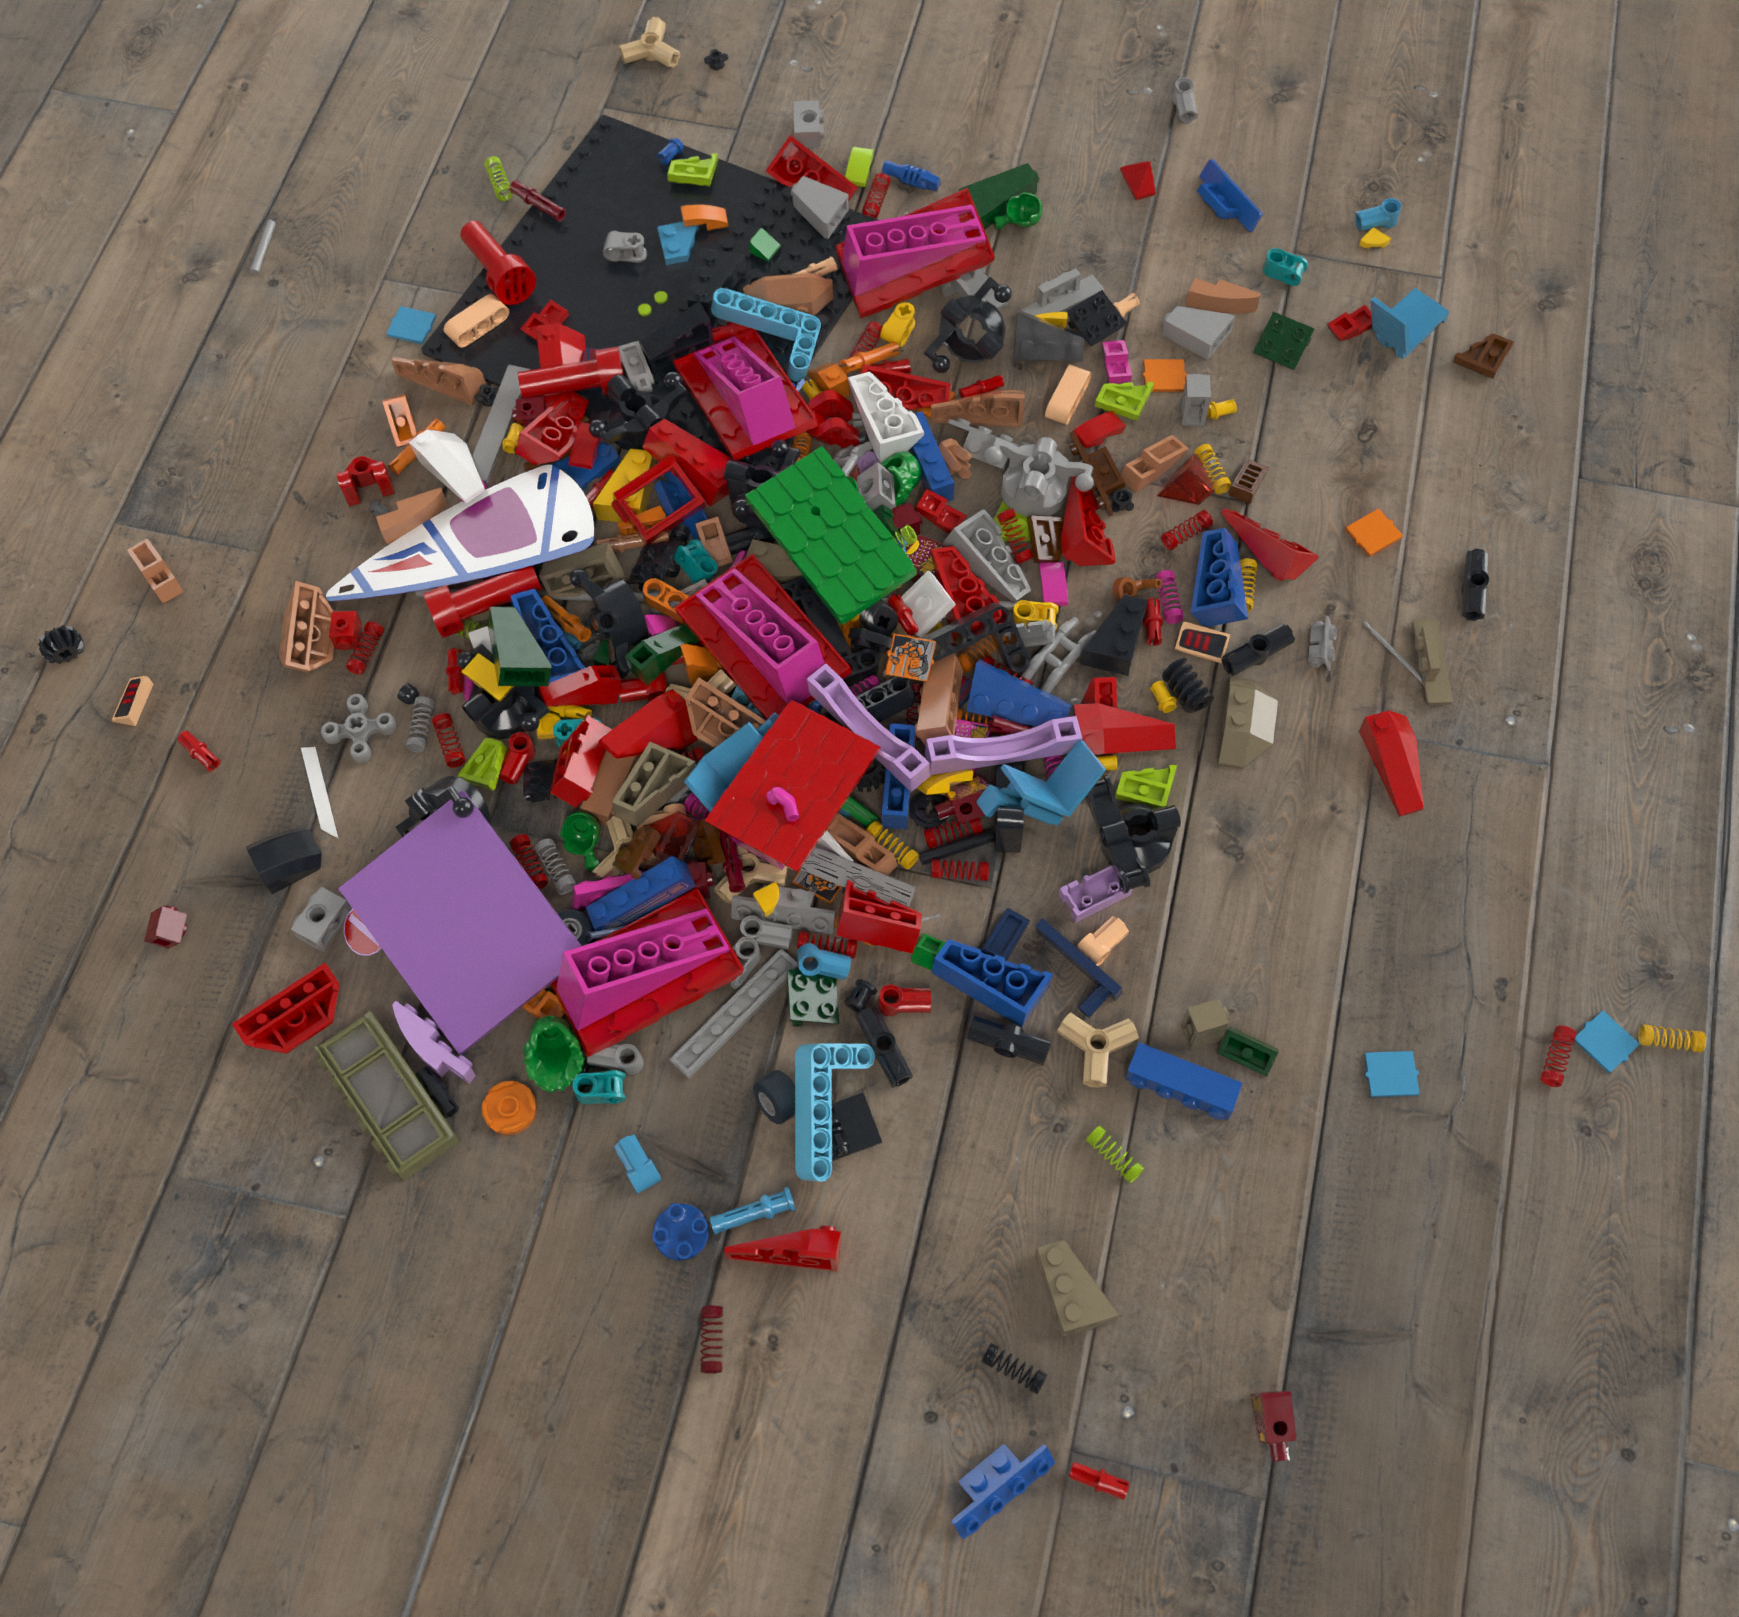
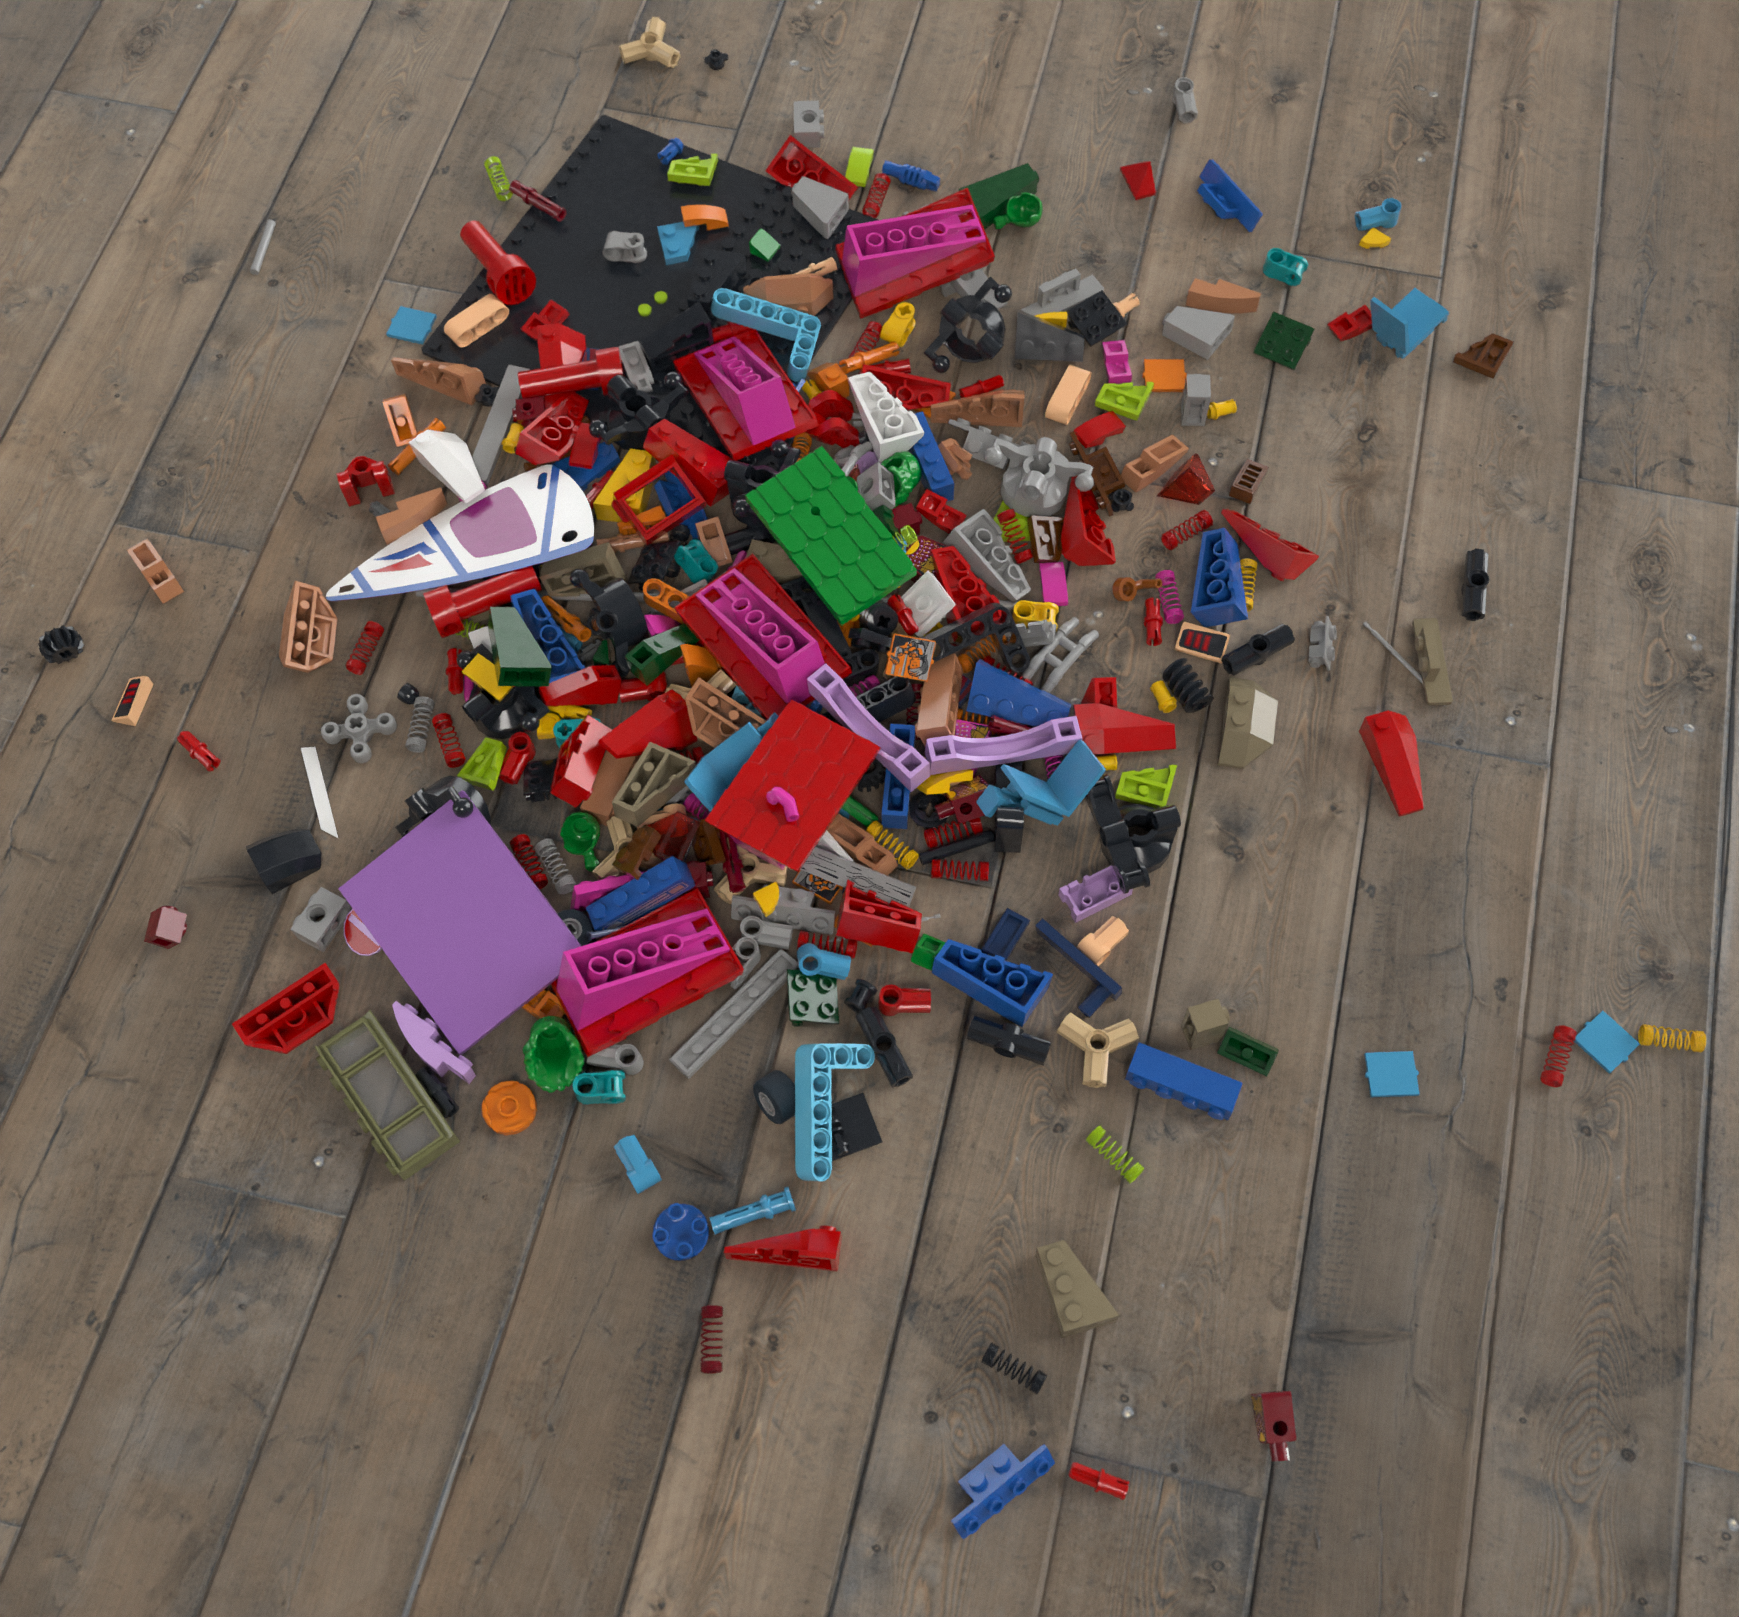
(345, 629): red brick -> none
(1117, 638): black wedge -> none
(1217, 483): yellow piece -> none
(1374, 532): orange piece -> none

